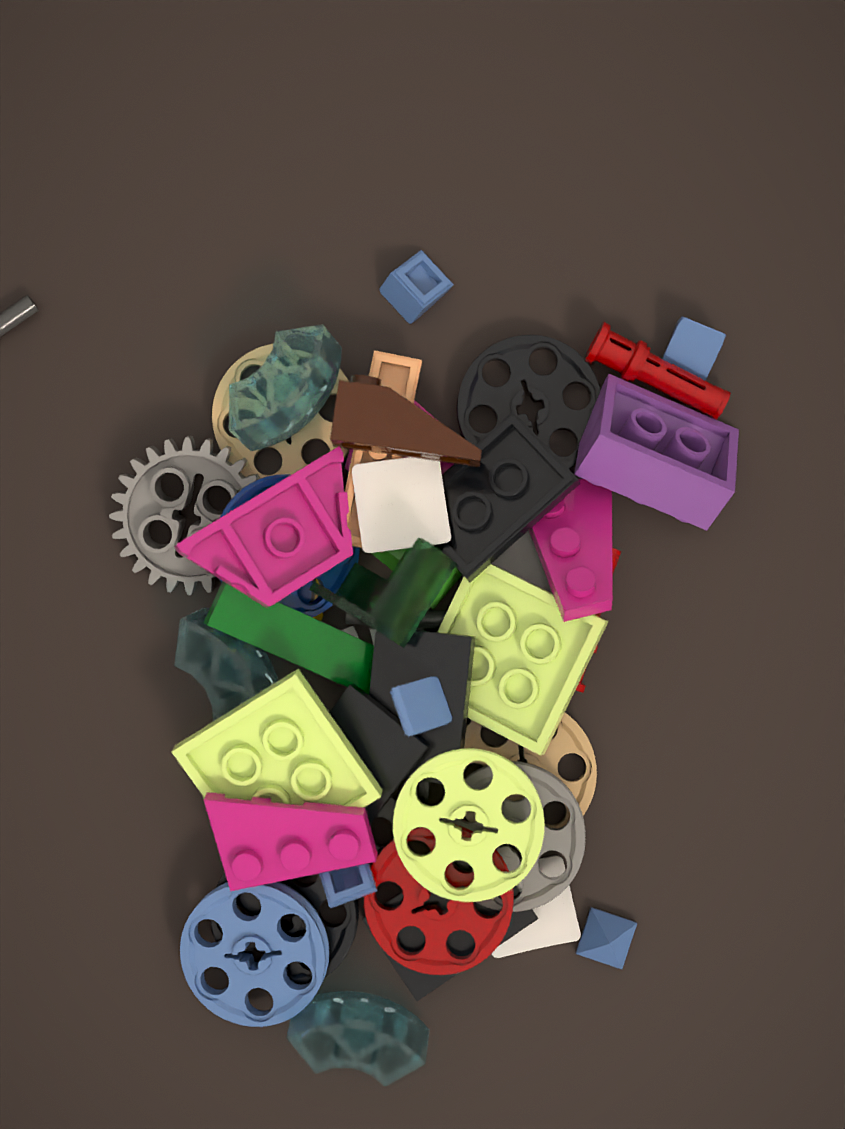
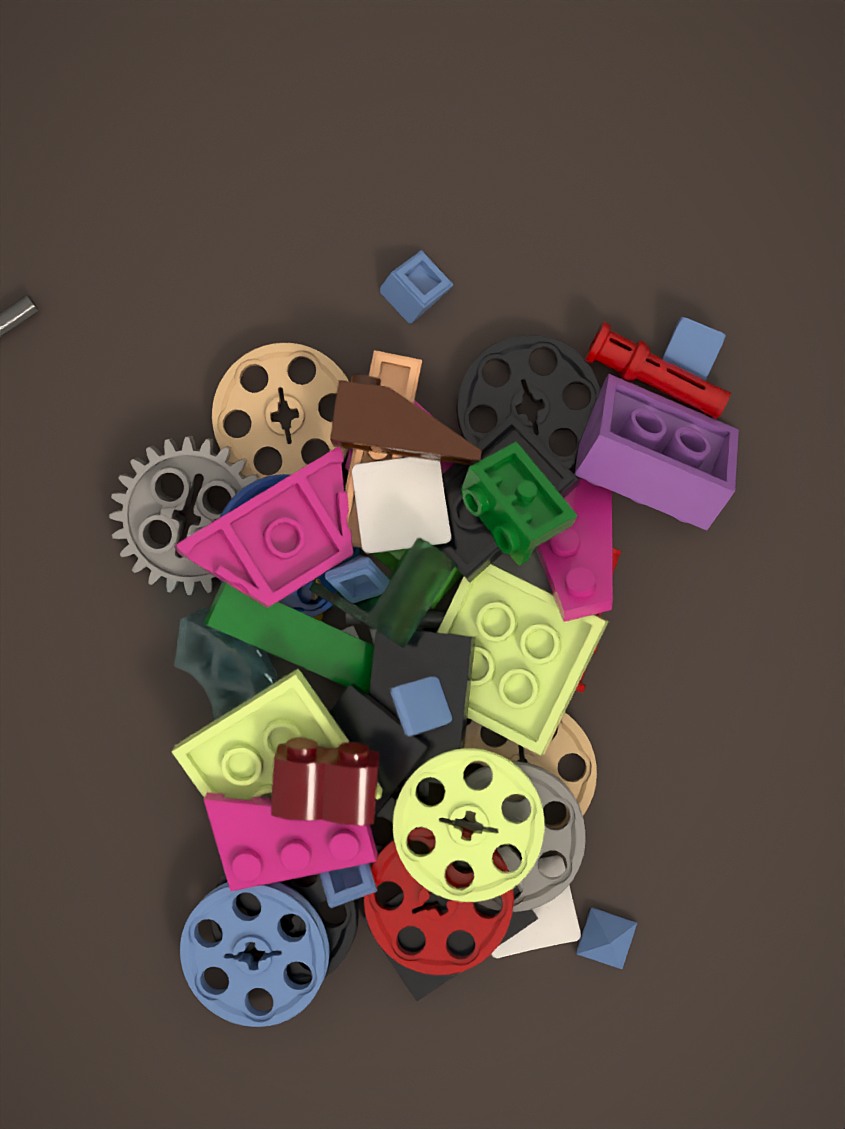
(286, 388): clear light blue brick -> none
(325, 782): none -> dark red brick
(357, 579): none -> medium blue slope
(359, 1034): clear light blue brick -> none
(515, 502): none -> green bracket

